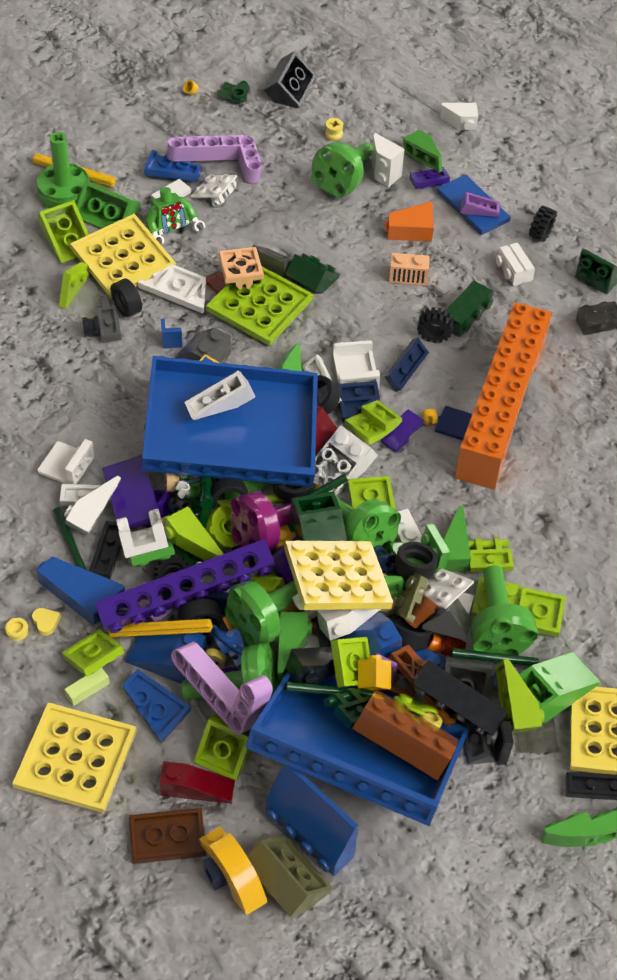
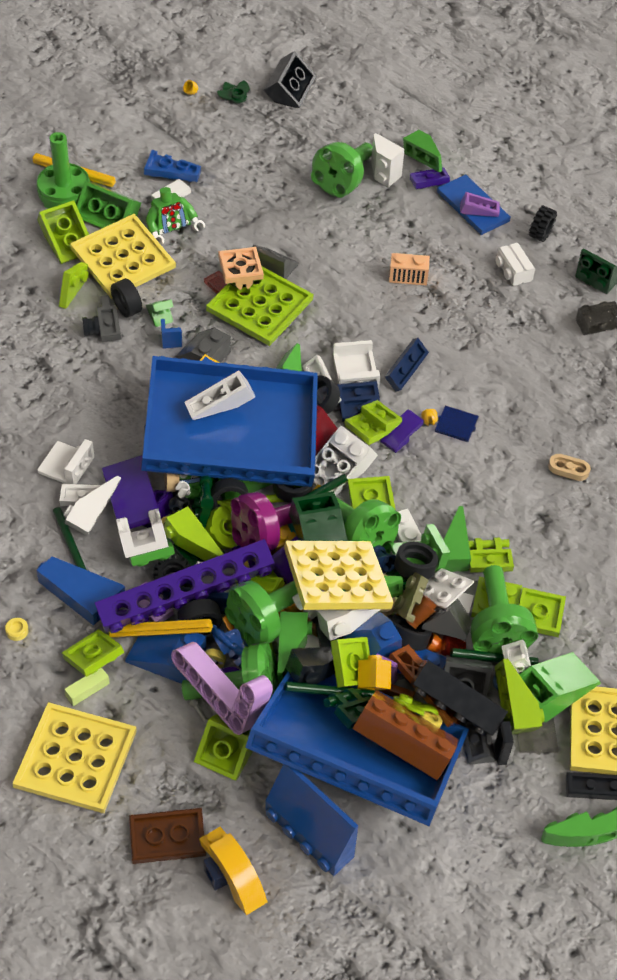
(45, 620): light yellow tile -> none
(106, 551): black tile -> none
(156, 704): blue wing -> none
(160, 310): none -> slope
(178, 286): white wing -> none
(194, 783): dark red slope -> none
(216, 187): white hinge -> none
(218, 148): lavender beam -> none
(288, 875): olive slope -> none
(312, 272): dark green slope -> none
(334, 129): light yellow wheel -> none
(411, 223): orange slope -> none
(436, 317): black tyre -> none
(460, 115): white slope -> none
(469, 307): dark green brick -> none
(501, 396): orange arch -> none
(517, 655): none -> white bracket
(569, 467): none -> tan plate

